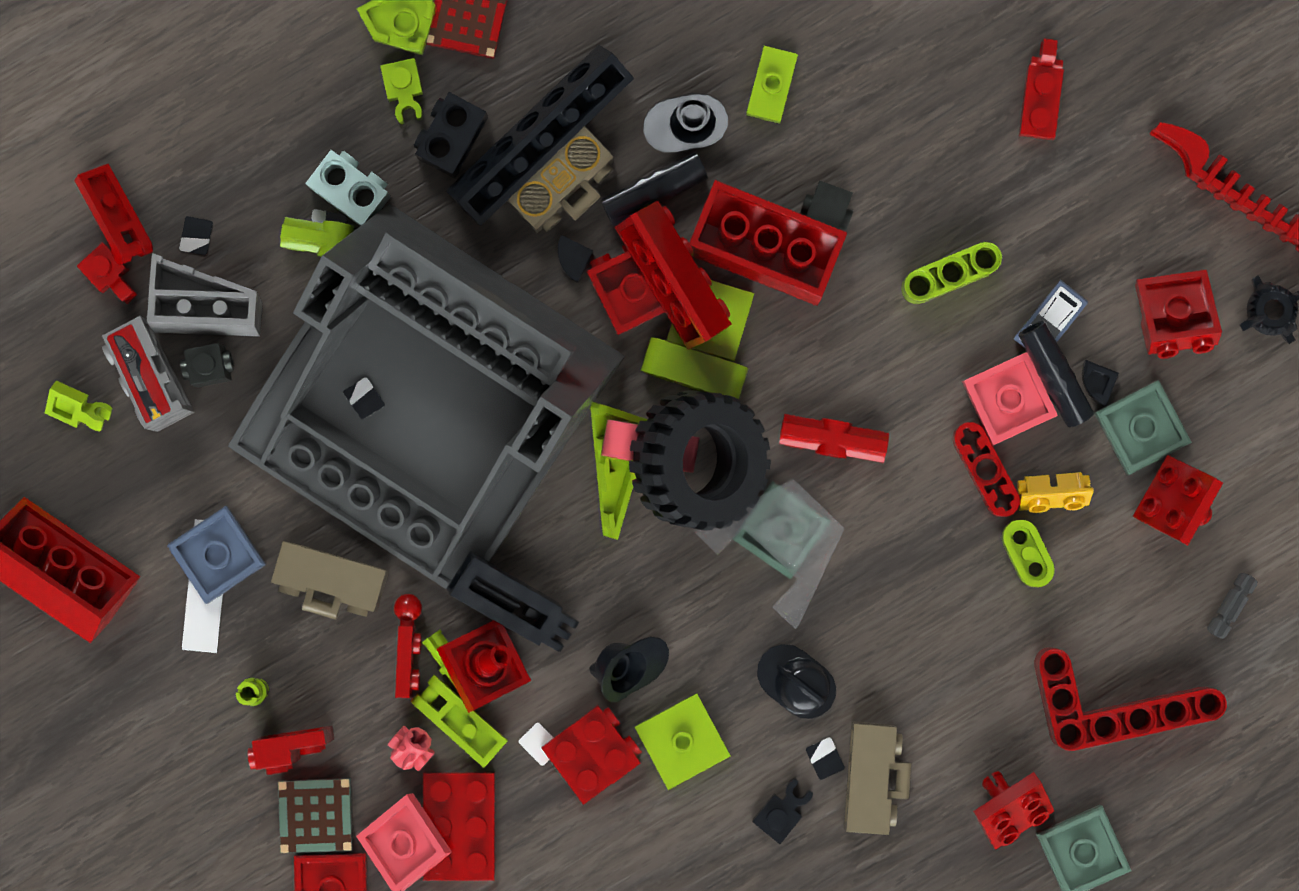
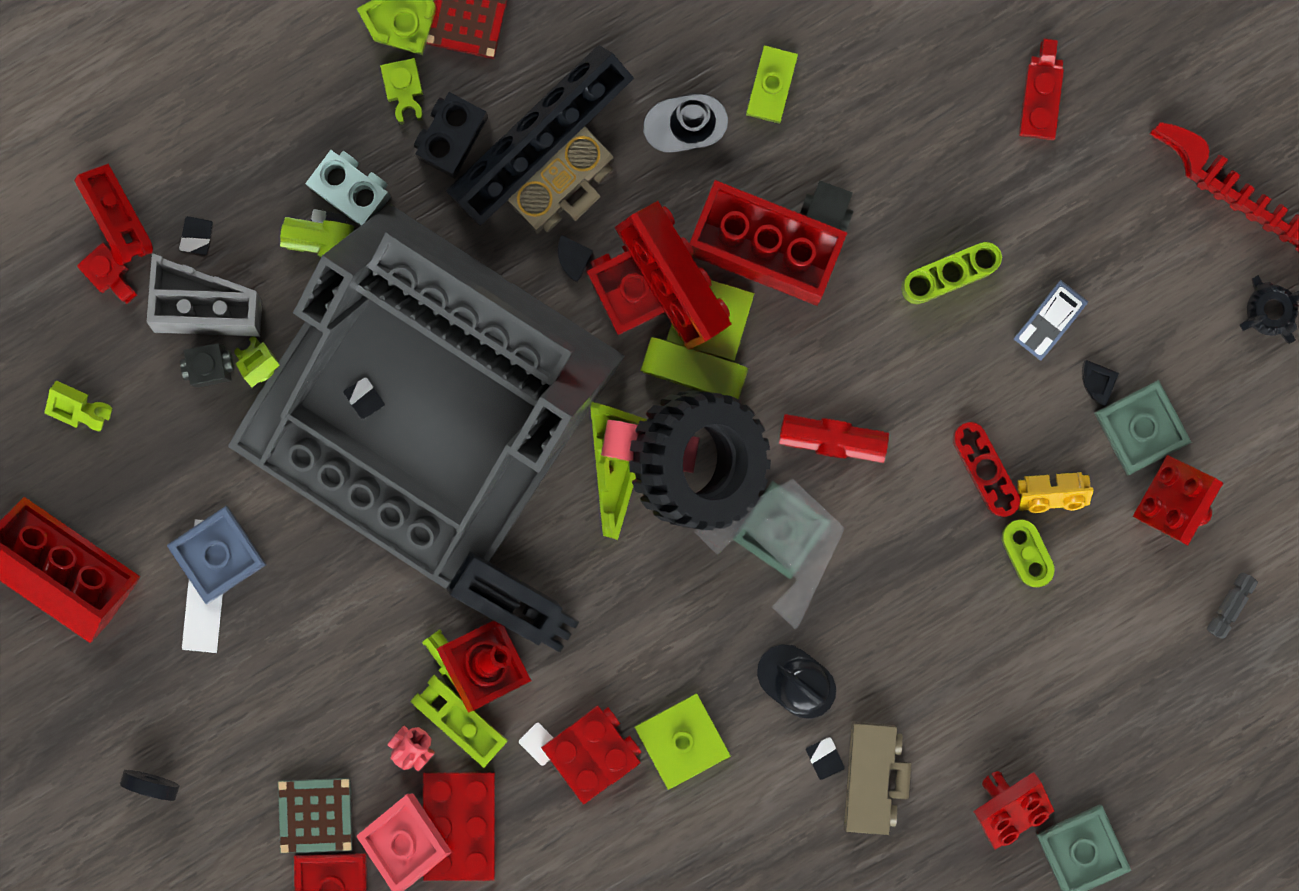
(146, 375): wedge -> none
(149, 785): none -> black piece
(245, 696): lime pin -> none
(256, 362): none -> lime plate
(281, 750): red plate -> none
(314, 570): dark tan piece -> none
(407, 609): red plate -> none
(628, 667): black piece -> none
(657, 186): black axle -> none
(779, 815): black plate -> none
(1009, 398): coral plate -> none
(1056, 374): black axle -> none
(1118, 714): red beam -> none
(1178, 313): red plate -> none

